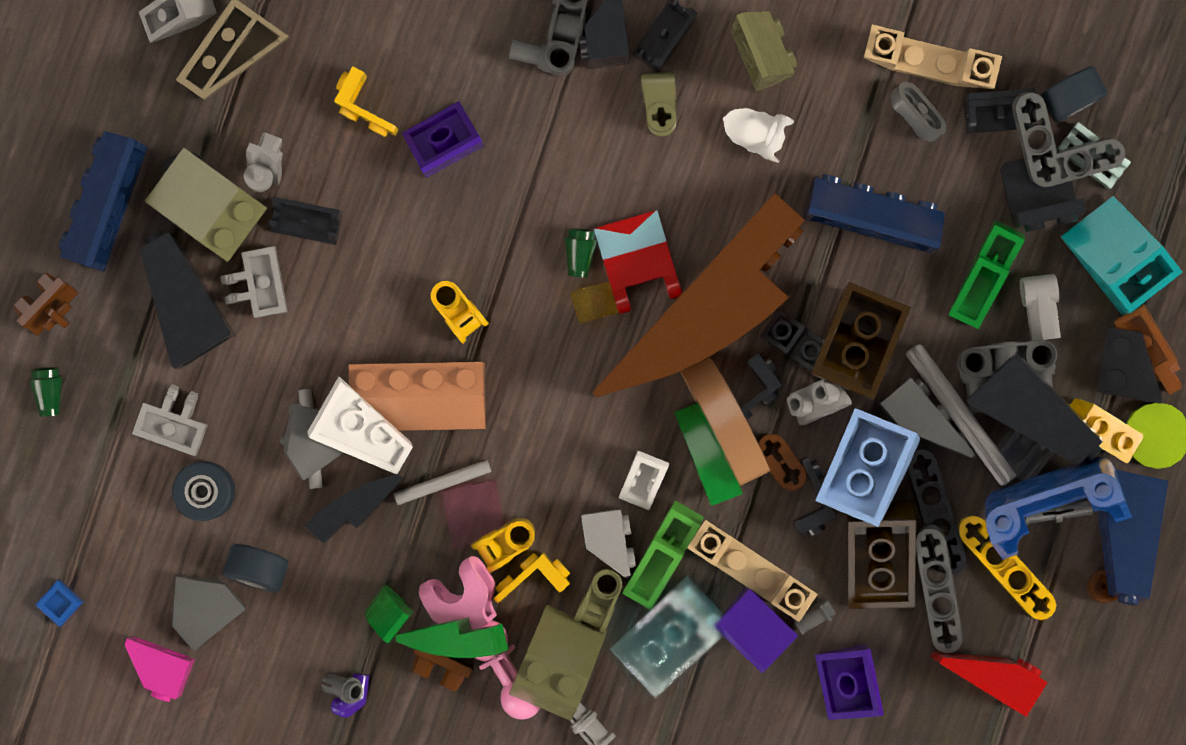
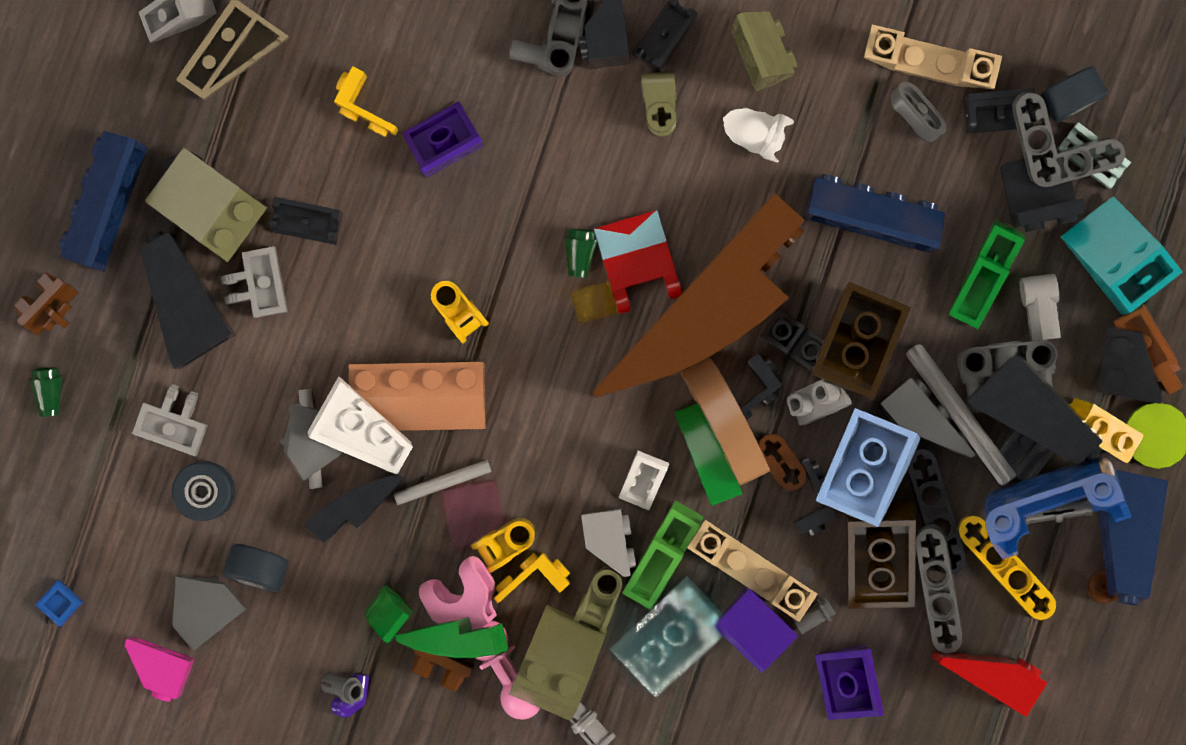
(263, 163): light grey hips -> none

